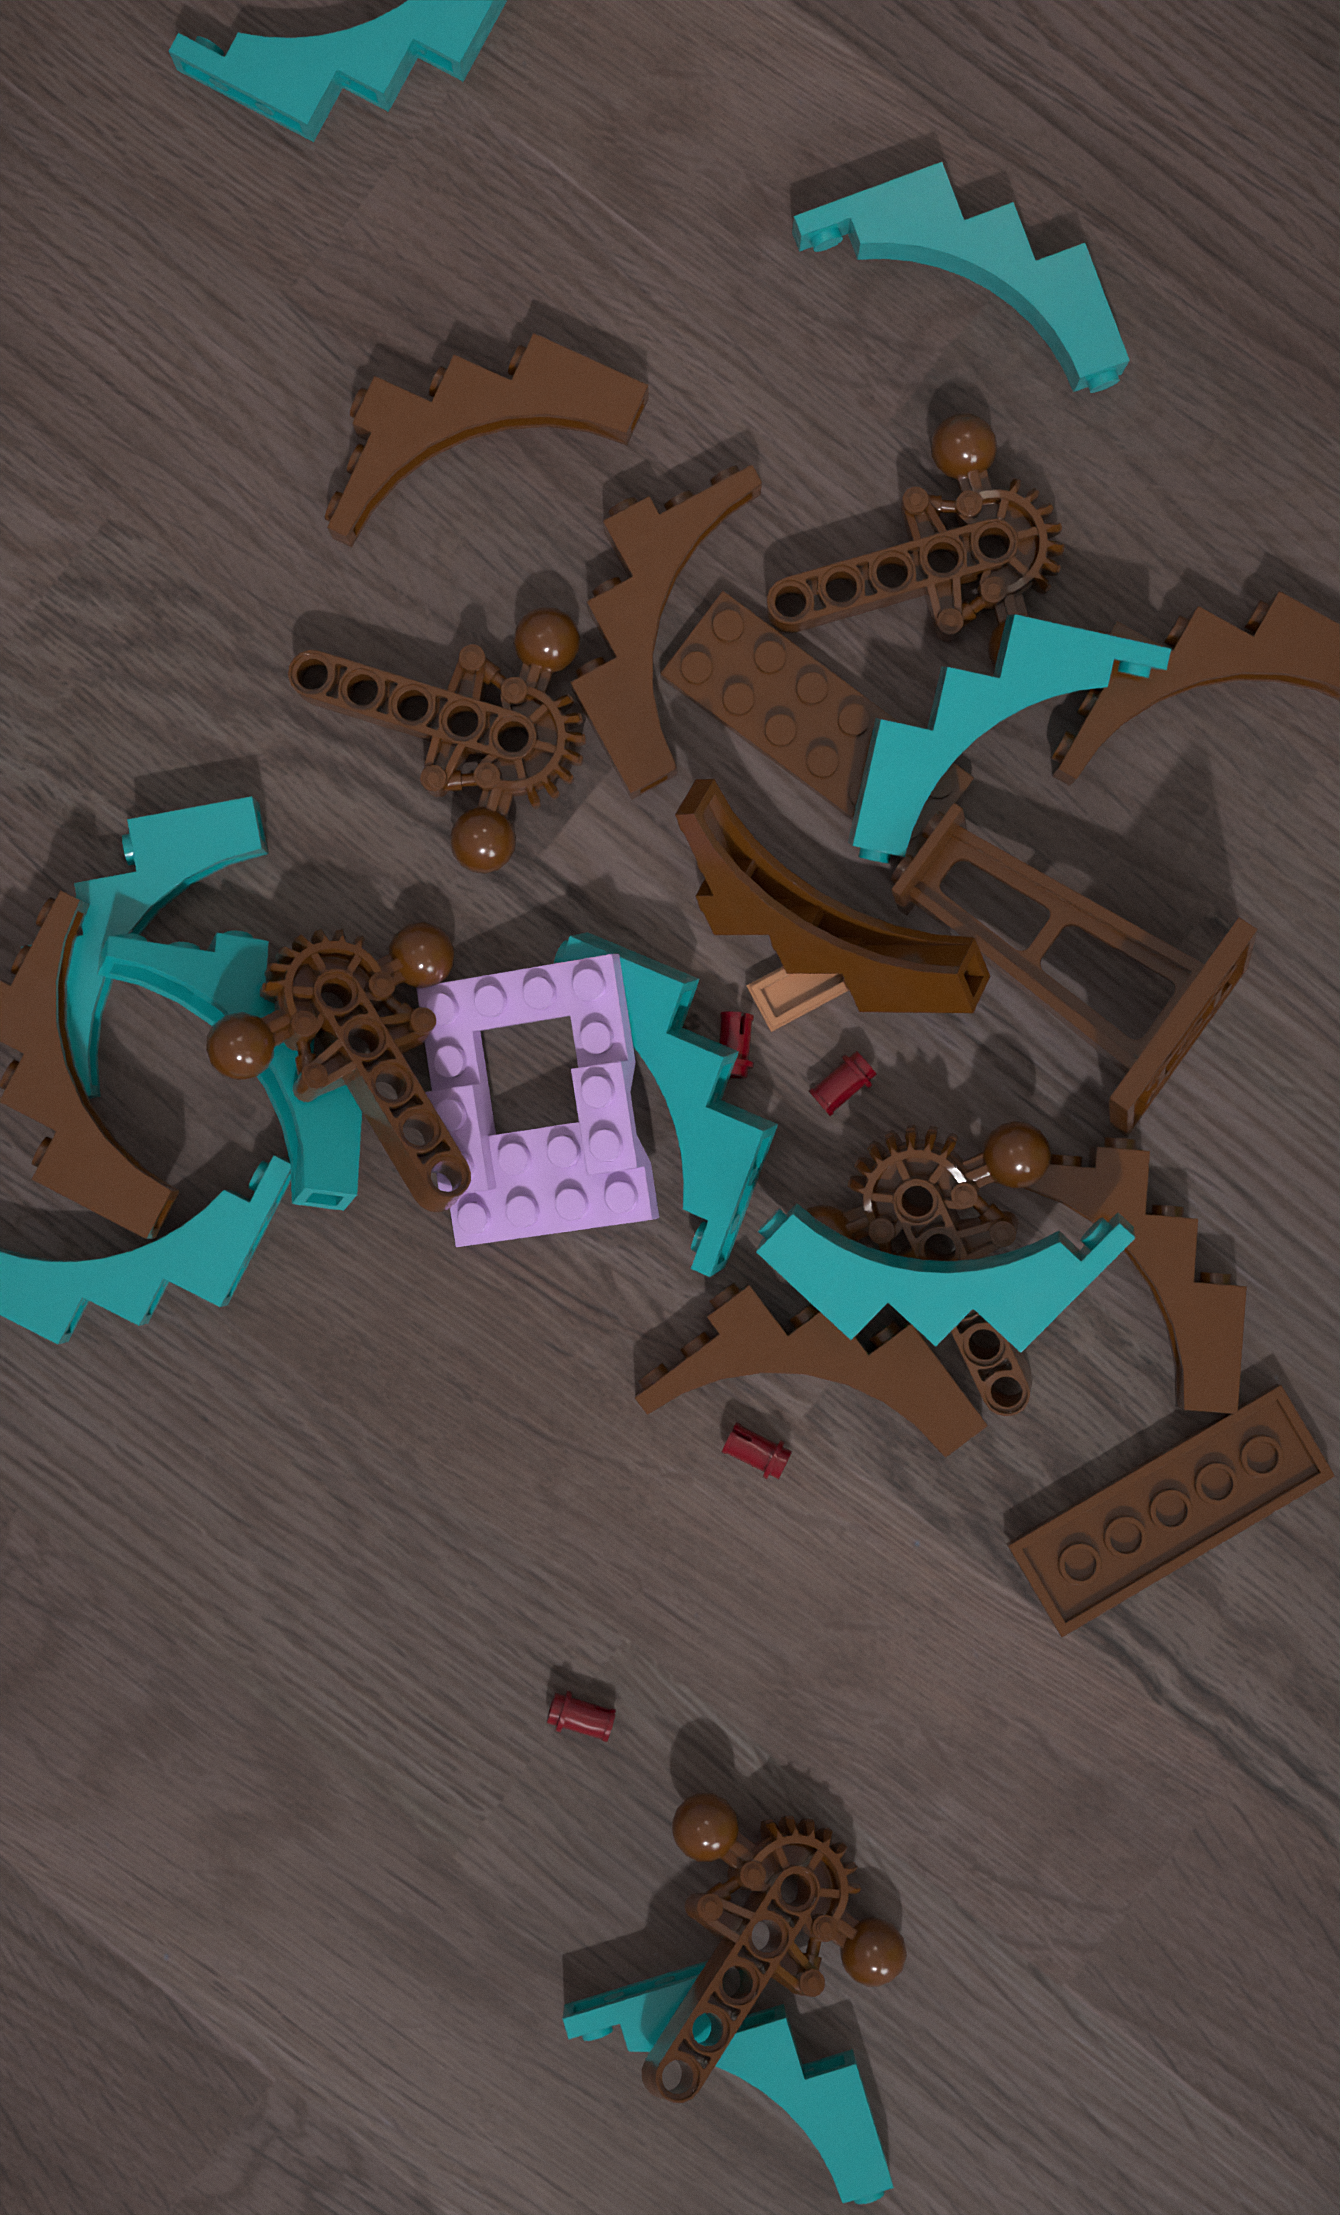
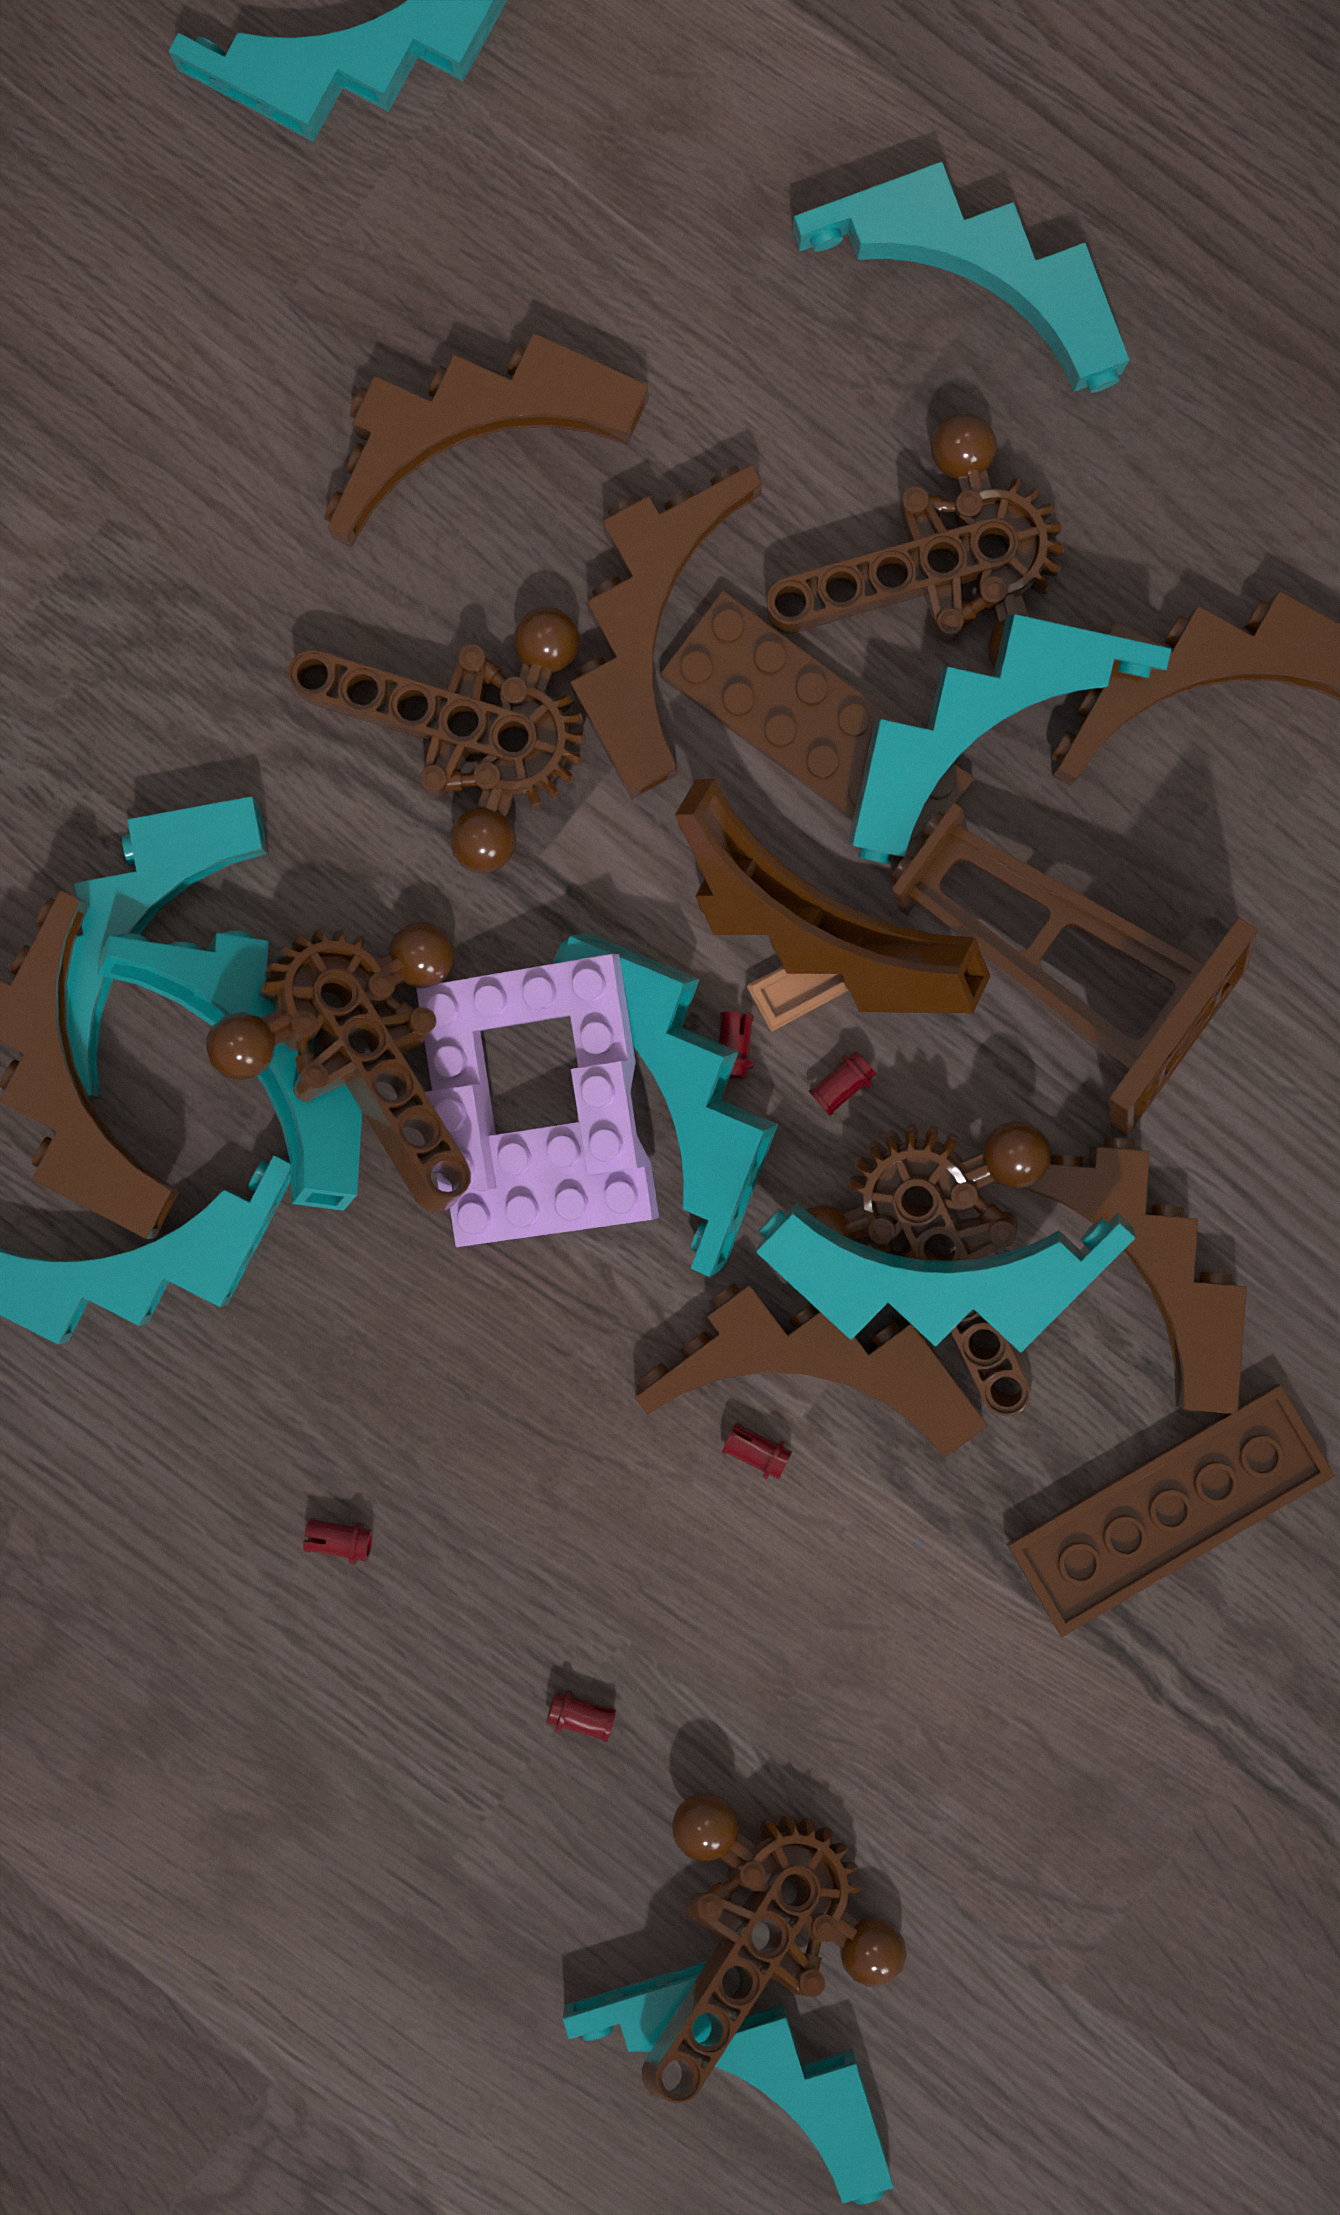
(338, 1540): none -> dark red pin

